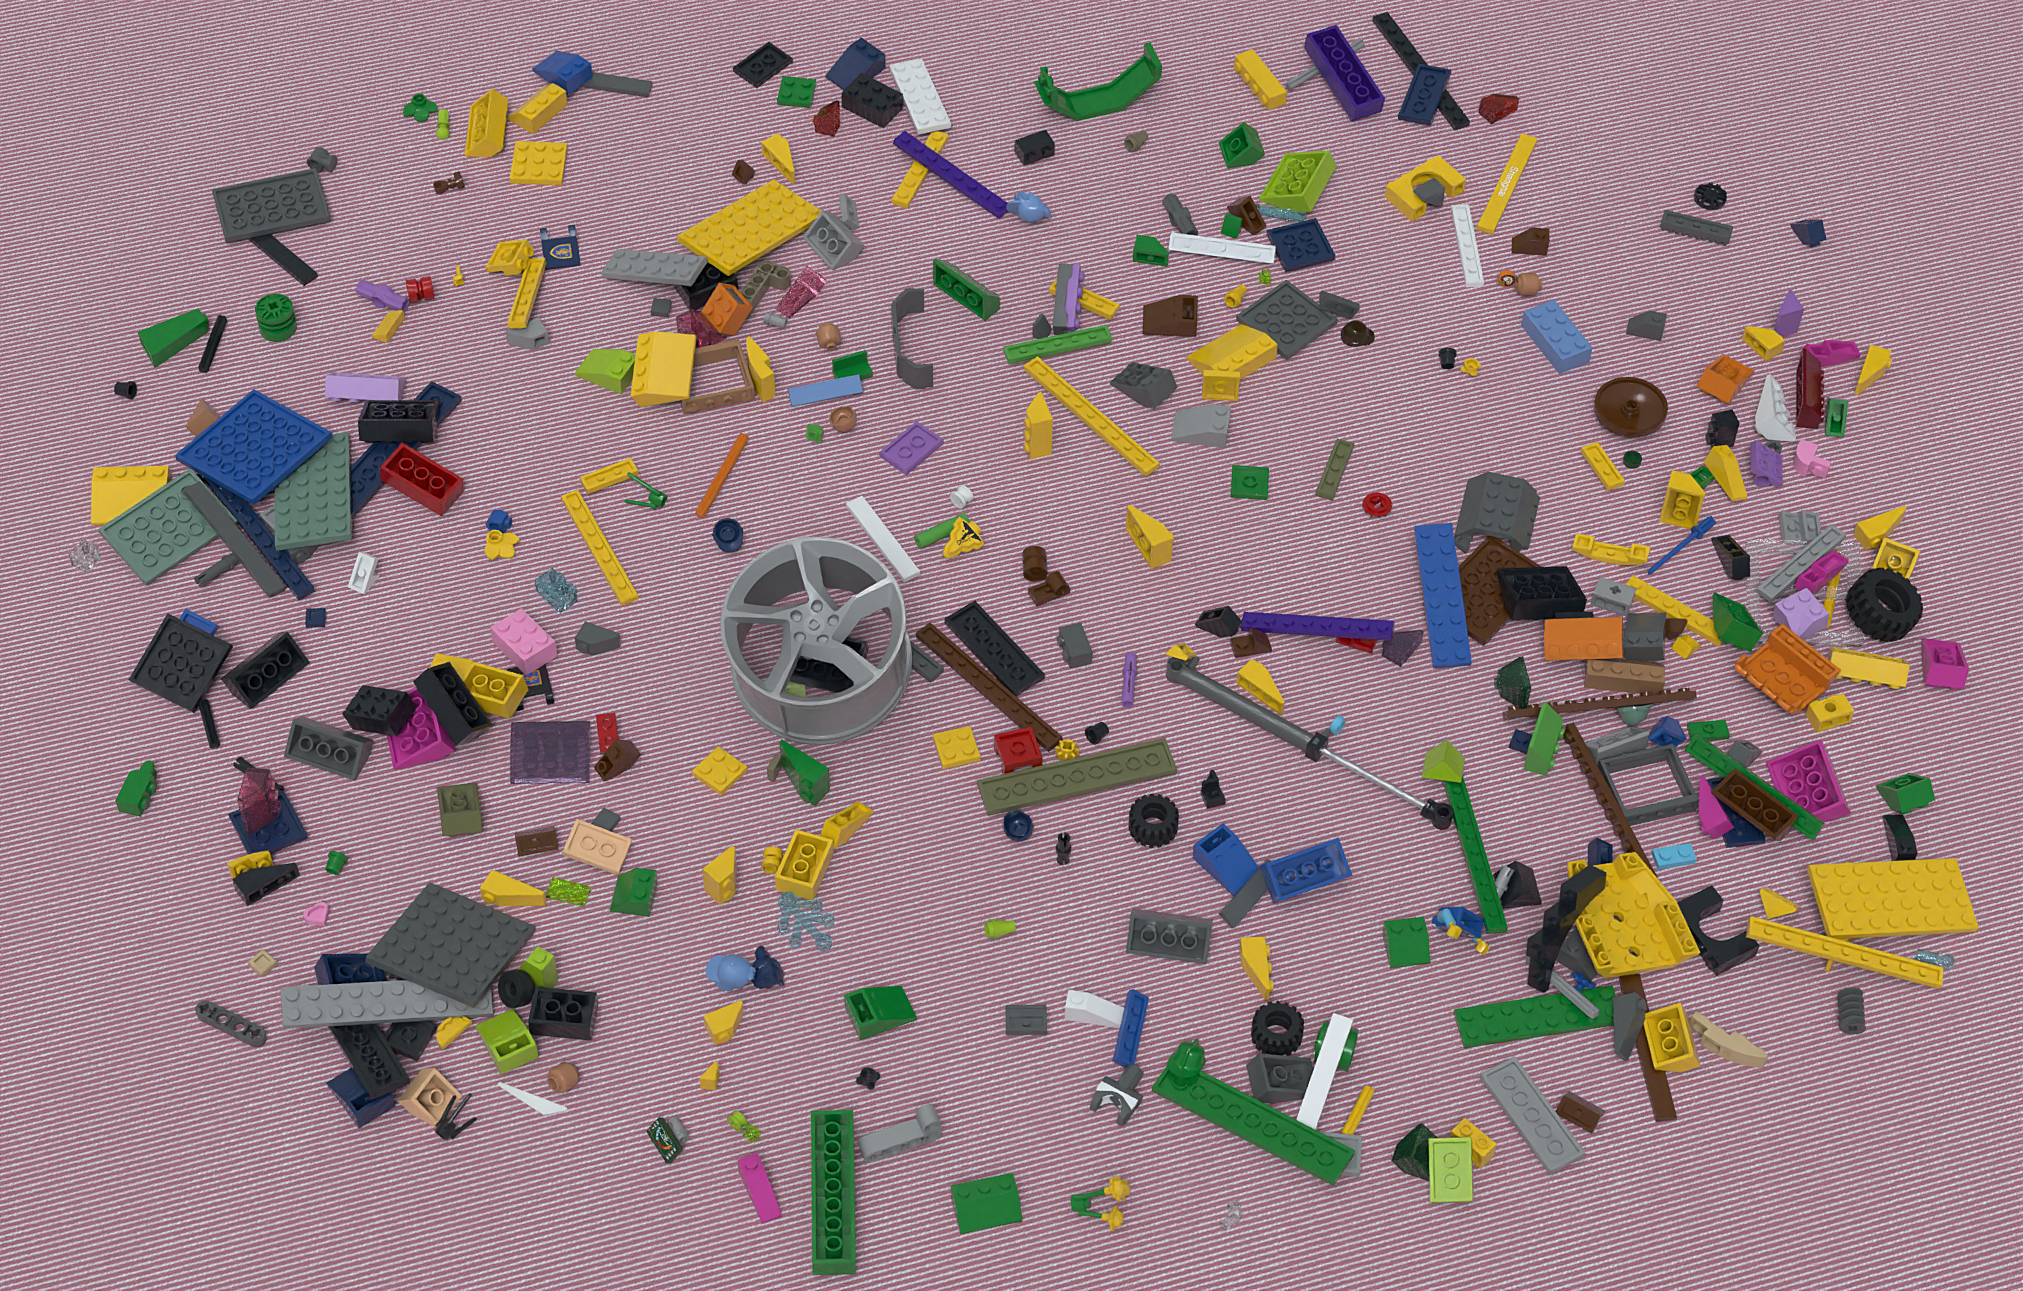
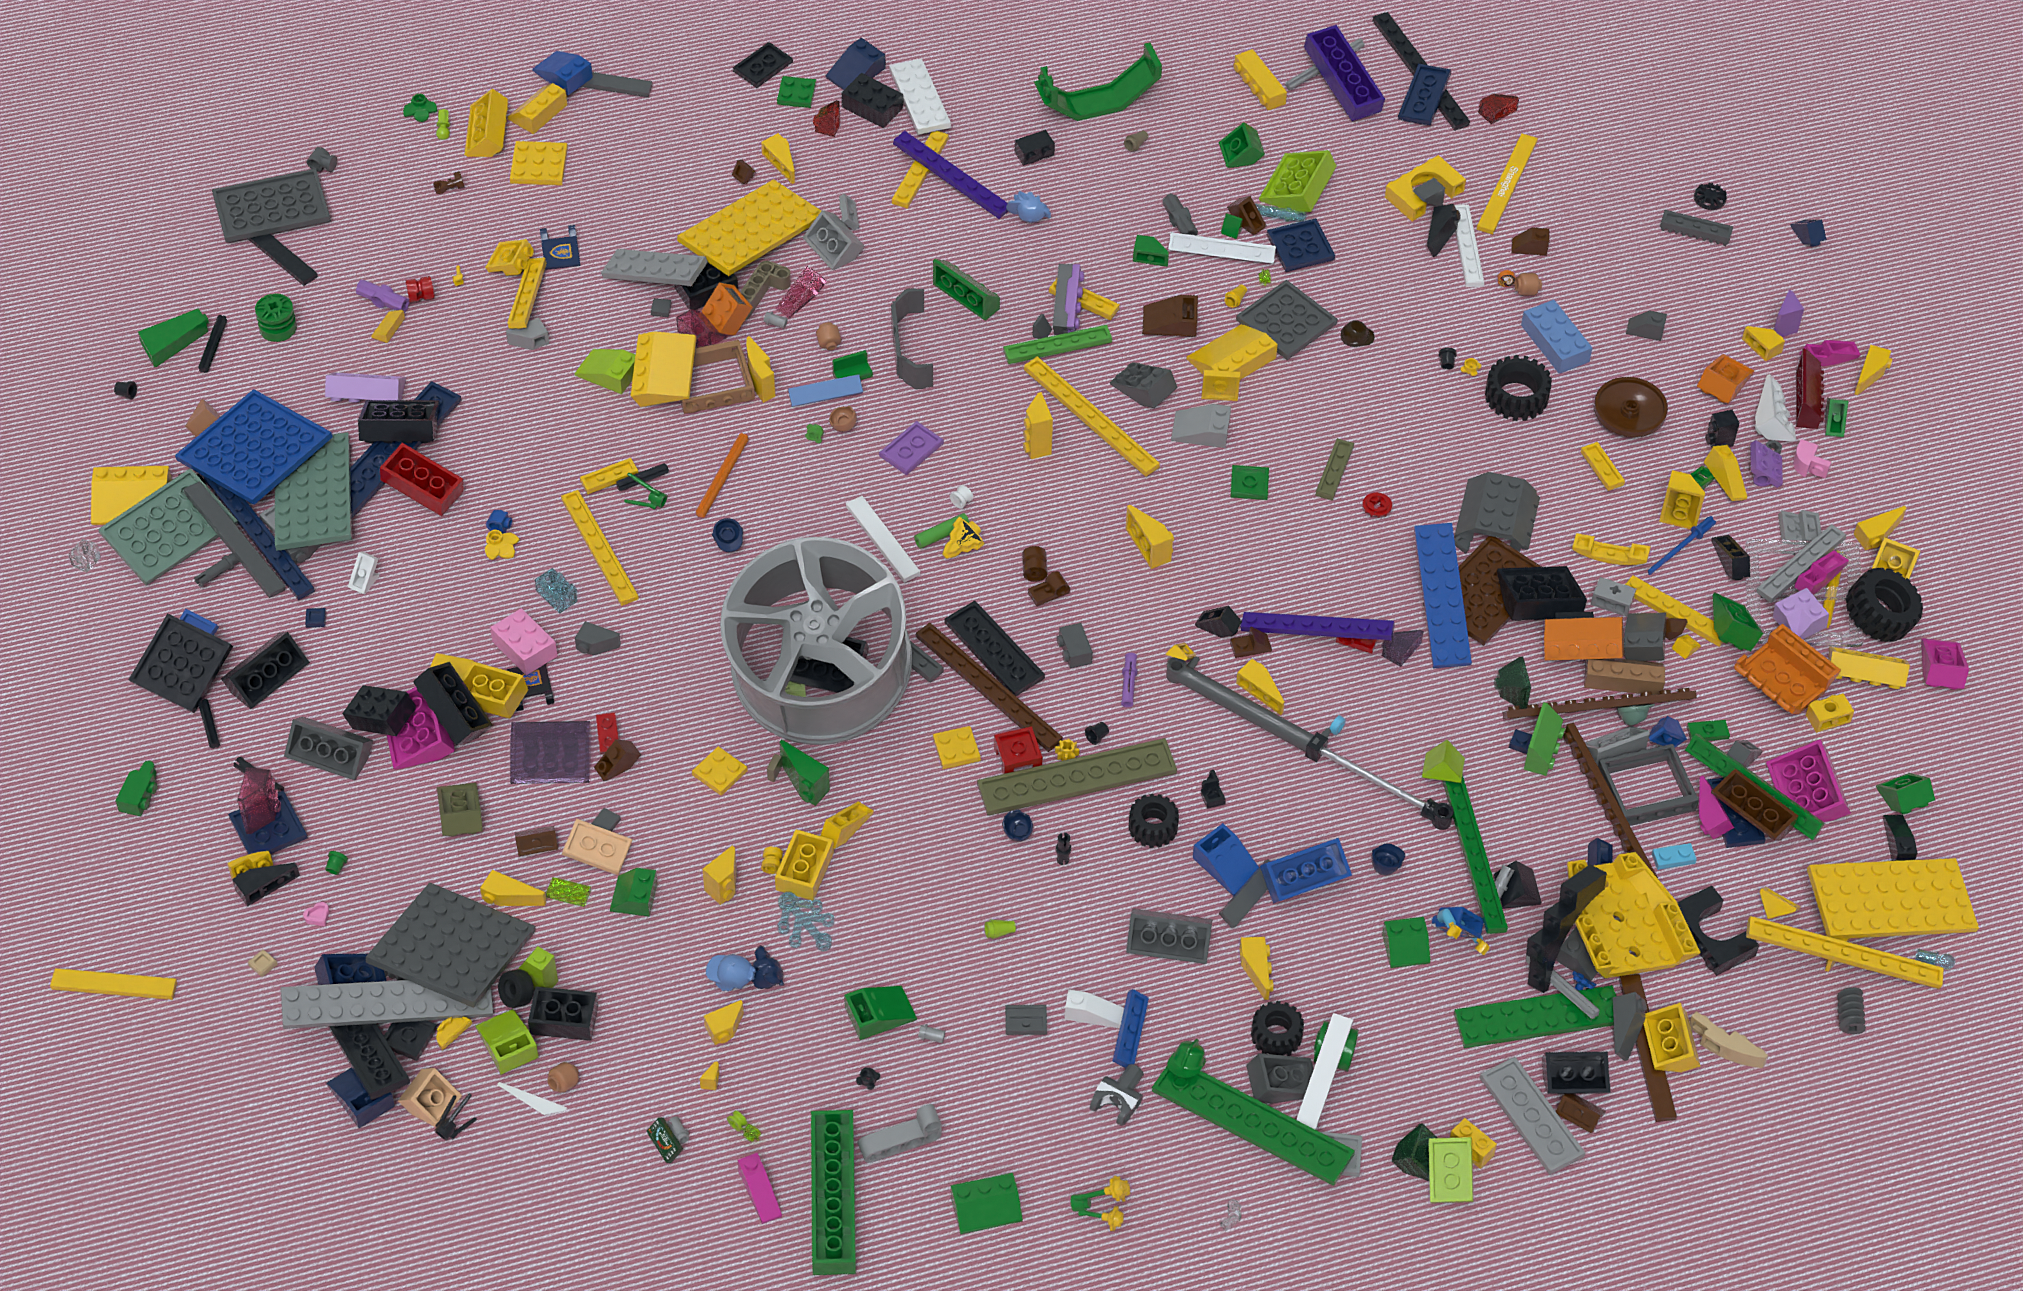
(113, 984): none -> yellow tile
(230, 1024): dark grey beam -> none
(645, 476): none -> black axle
(931, 1034): none -> light grey pin
(1338, 305): dark grey panel -> none
(1358, 1110): yellow axle -> none
(1387, 859): none -> dark blue hat
(1443, 225): none -> black slope
(1521, 372): none -> black tyre
(1576, 1072): none -> black slope
(1632, 459): dark green tile -> none

